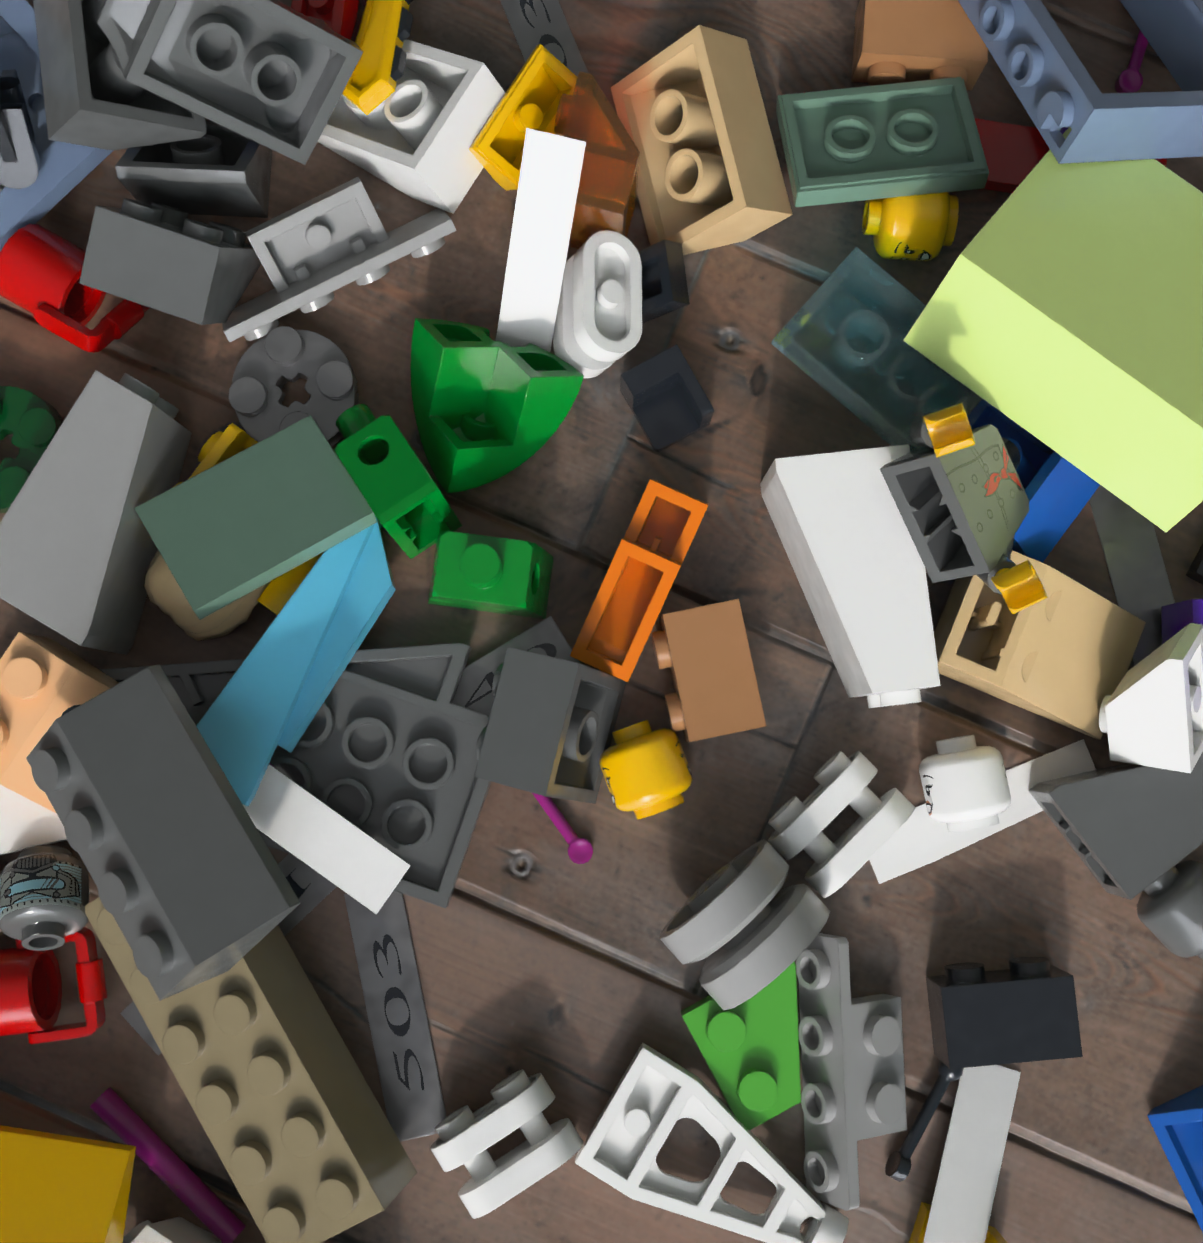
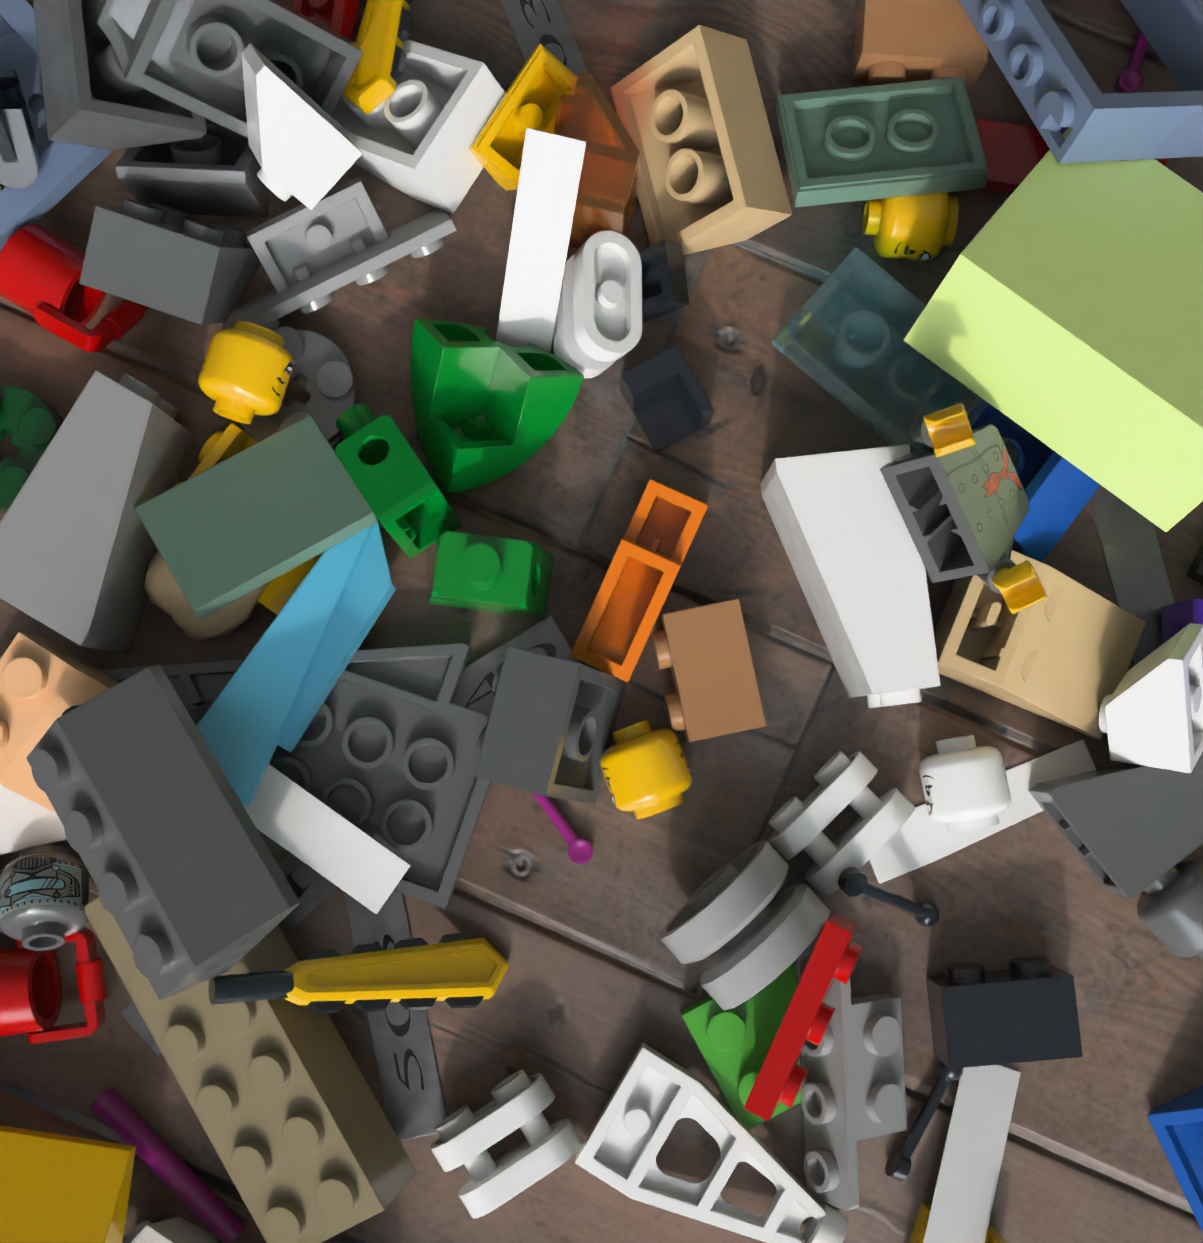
(246, 372): none -> yellow head
(291, 135): none -> white slope
(412, 973): none -> yellow sword
(805, 1017): none -> red plate
(855, 882): none -> black hinge

